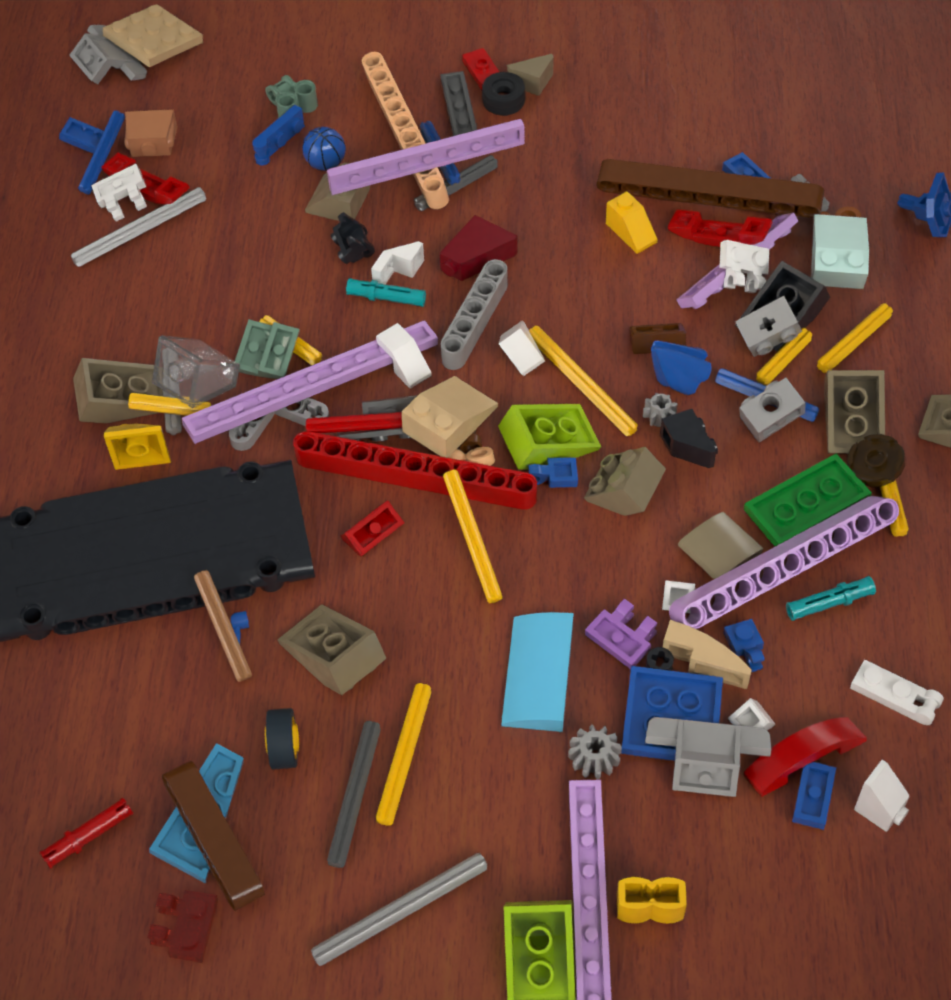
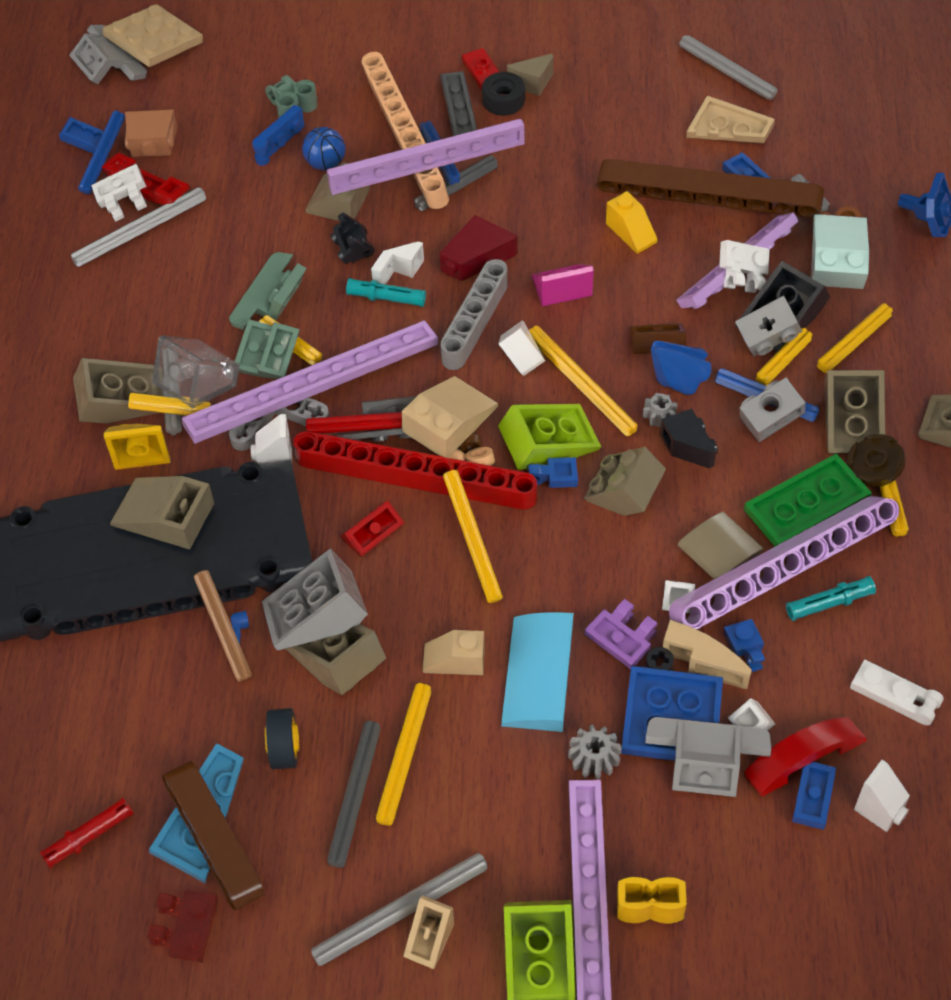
(165, 509): none -> dark tan slope
(269, 290): none -> sand green plate
(272, 442): none -> white slope
(314, 603): none -> light grey slope
(406, 356): white slope -> none
(429, 932): none -> tan slope
(455, 653): none -> tan slope
(564, 284): none -> dark pink slope
(709, 232): red slope -> none
(728, 67): none -> light grey axle
(729, 122): none -> tan wing

